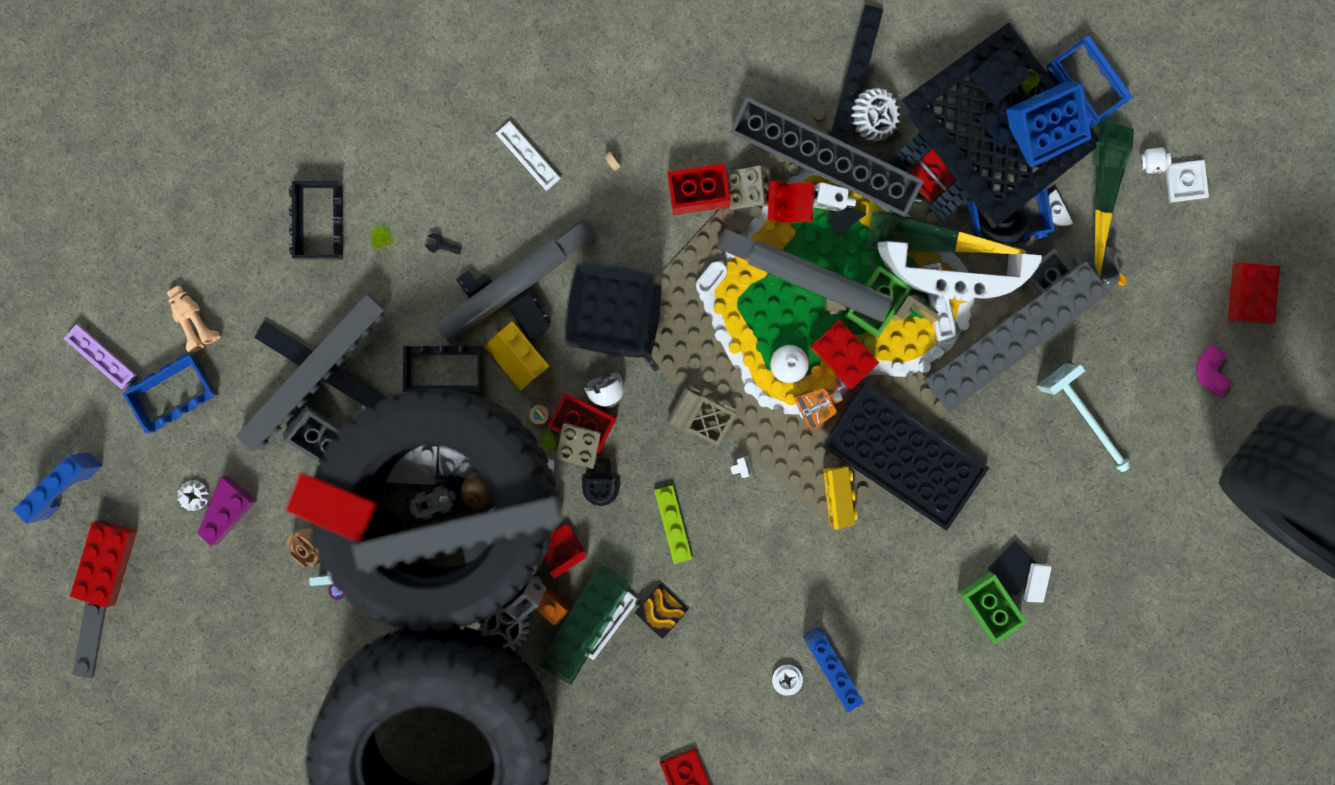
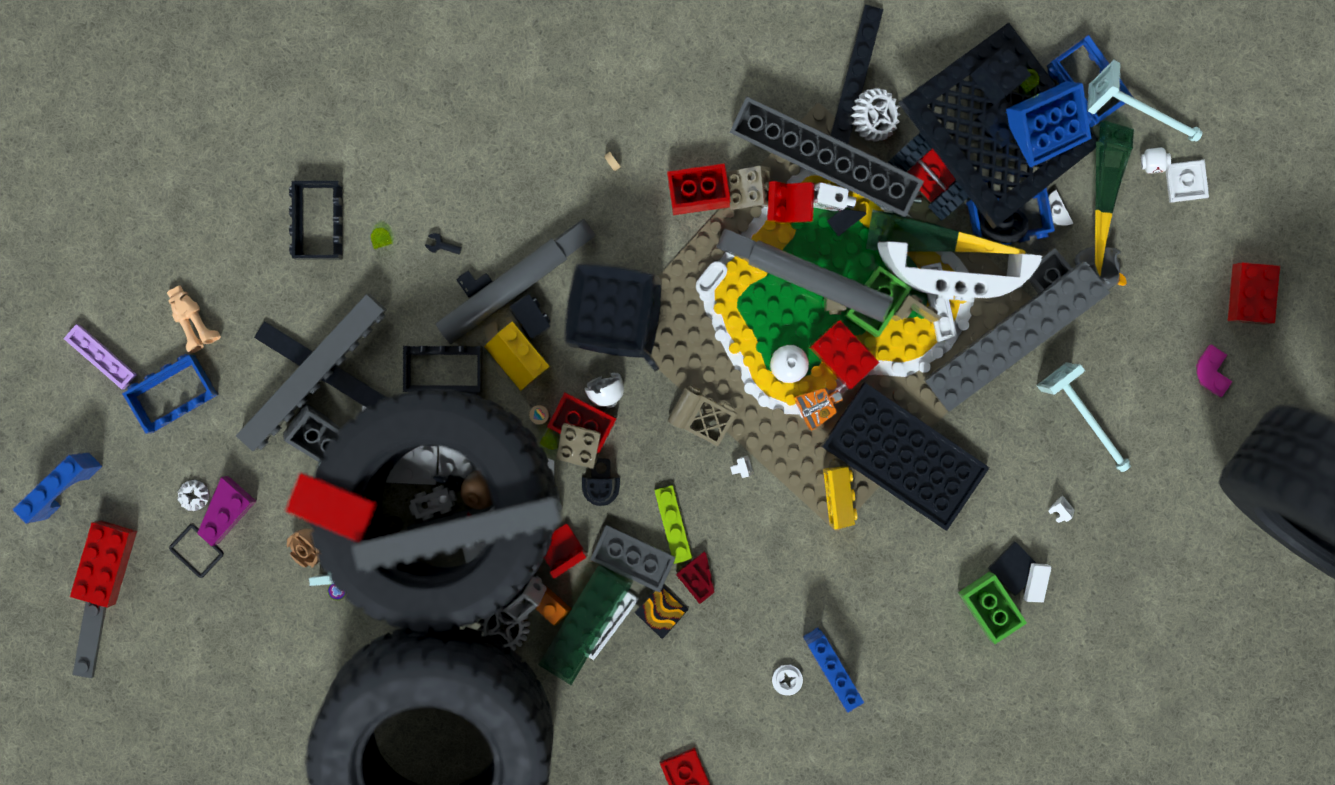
(185, 562): none -> black piece
(528, 156): white tile -> none
(633, 558): none -> dark grey plate
(697, 578): none -> dark red wing
(1064, 508): none -> white tile
(1108, 84): none -> light aqua tile

